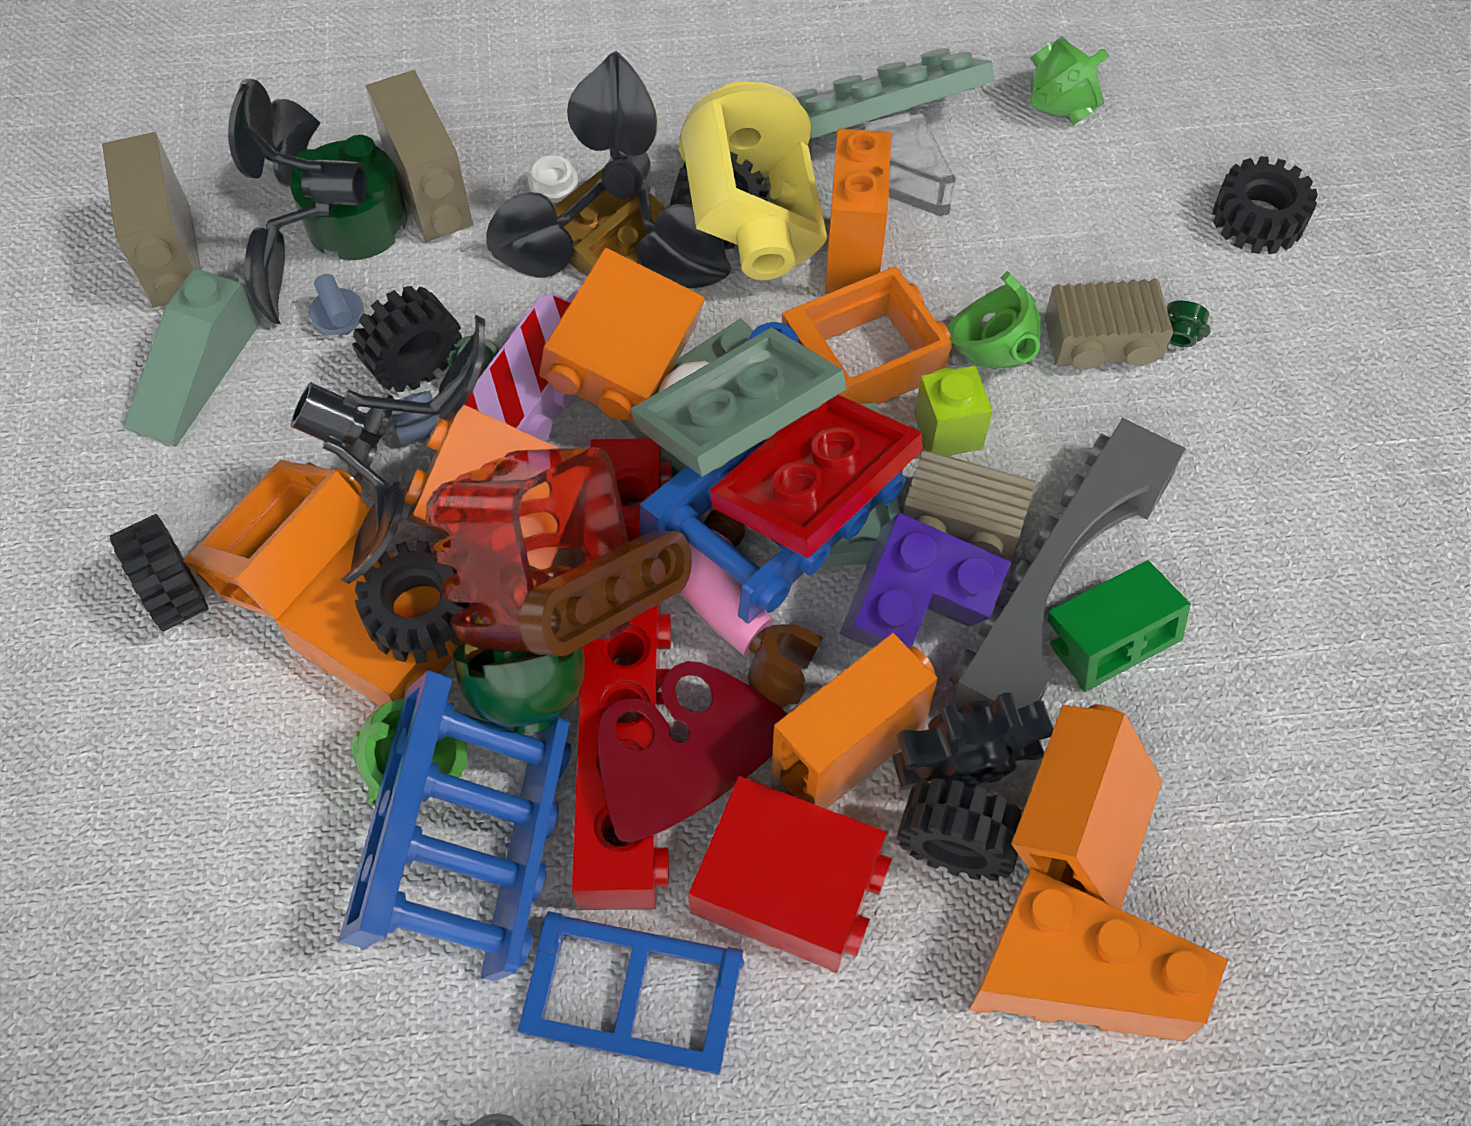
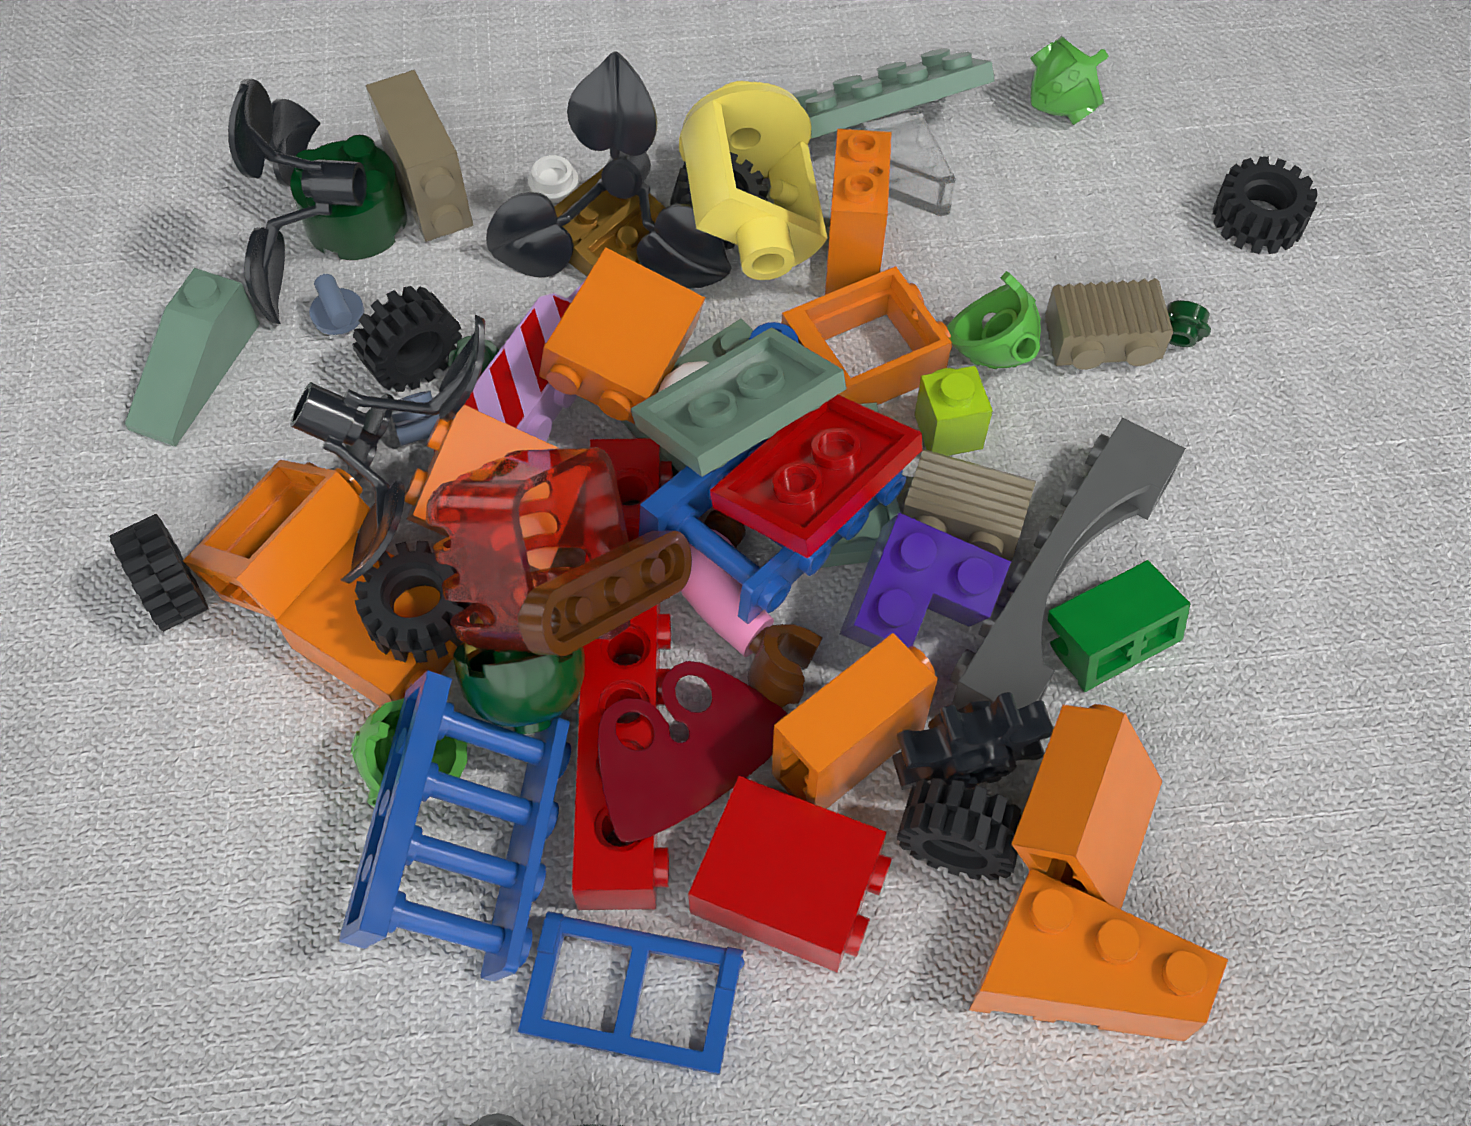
(150, 215): dark tan brick -> none

